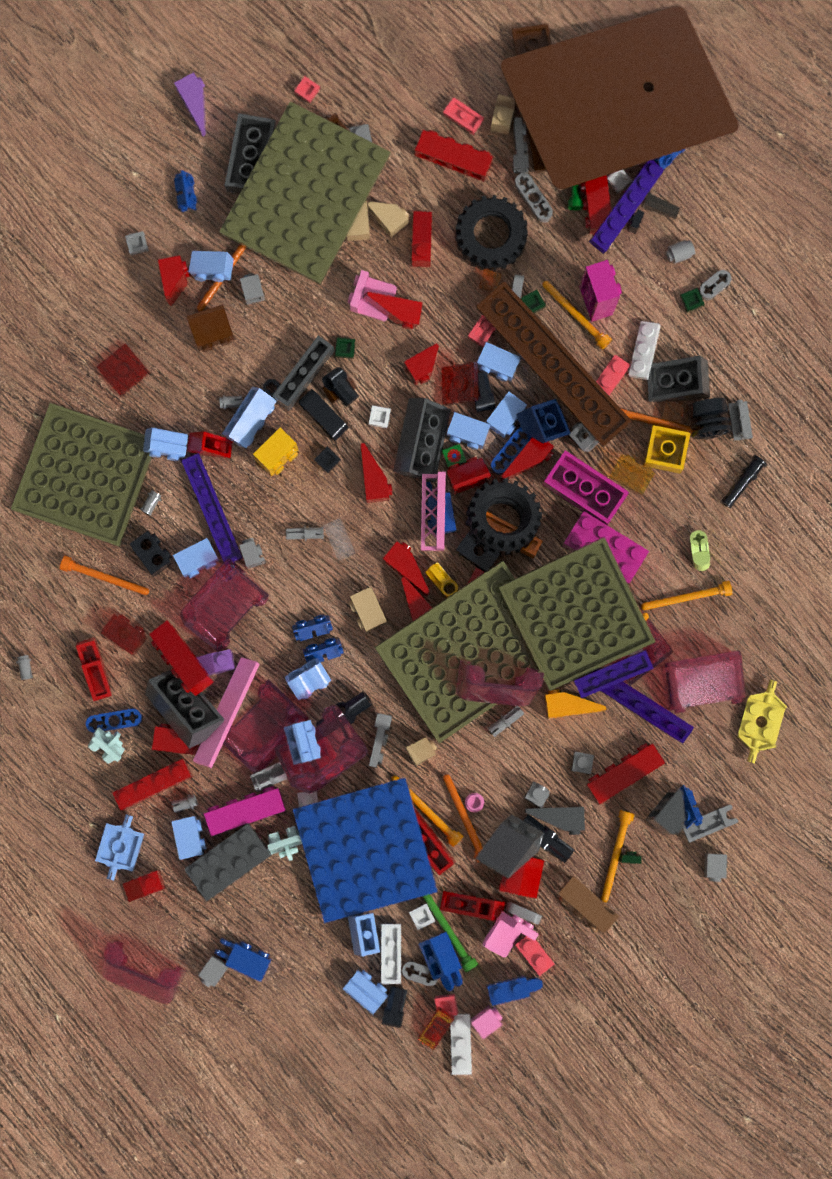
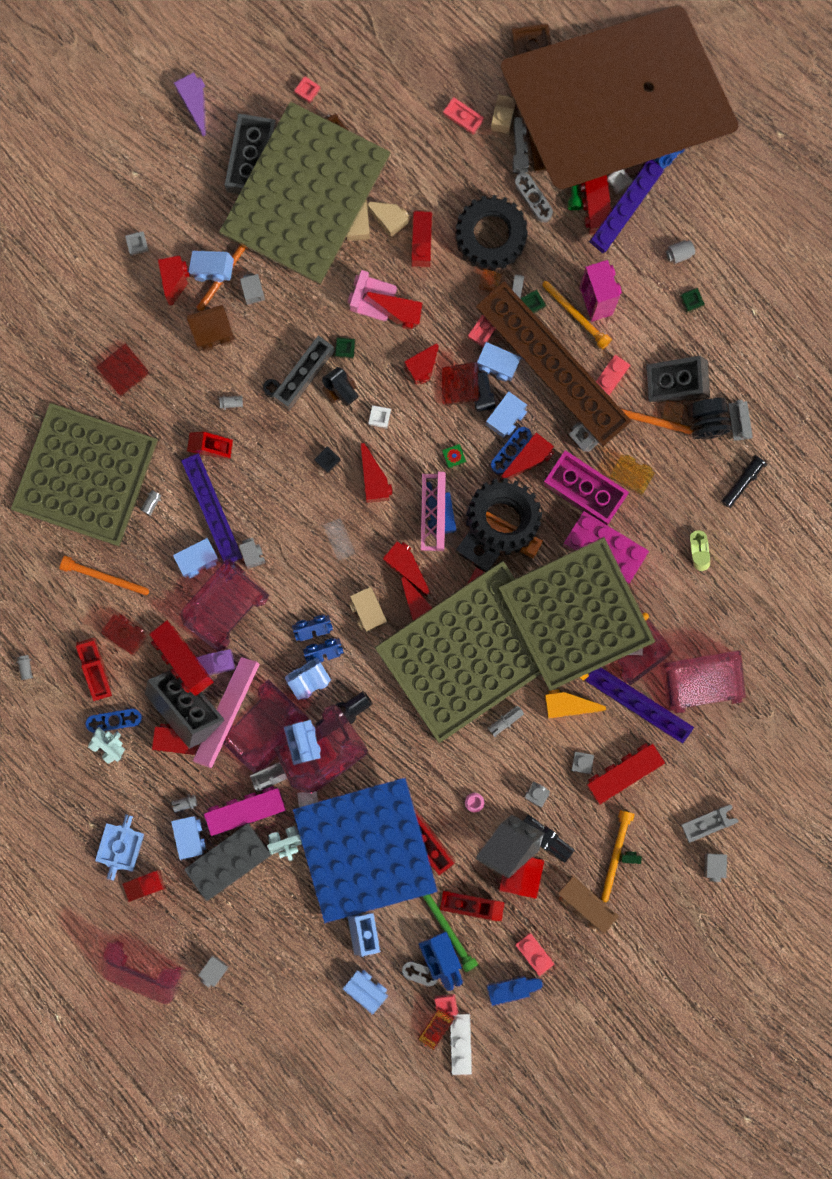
(148, 556): black brick -> none
(152, 784): red brick -> none
(165, 443): light blue brick -> none
(184, 183): blue hinge -> none
(245, 959): blue hinge -> none
(249, 417): light blue brick -> none
(276, 452): yellow brick -> none
(305, 533): light grey axle -> none
(323, 414): black beam -> none
(362, 131): light grey plate -> none
(382, 723): light grey plate -> none
(390, 953): white plate -> none
(394, 1011): black piece -> none
(421, 438): dark grey slope -> none
(421, 750): tan slope -> none
(422, 916): white plate -> none
(440, 579): yellow piece -> none
(453, 836): light orange piece -> none
(454, 155): red brick -> none
(463, 814): orange piece -> none
(467, 475): red slope -> none
(468, 431): light blue brick -> none
(473, 688): clear pink windscreen -> none
(486, 1021): bright pink brick -> none
(506, 932): bright pink bracket -> none
(523, 913): light grey beam -> none
(544, 421): dark blue slope -> none
(566, 818): dark grey slope -> none
(613, 674): dark purple plate -> none
(635, 221): black plate -> none
(644, 350): white plate -> none
(660, 206): clear smoke piece -> none
(667, 449): yellow brick -> none
(668, 813): dark grey slope -> none
(692, 814): blue hinge -> none
(717, 287): light grey beam -> none
(722, 589): light orange piece -> none
(766, 706): light yellow plate -> none

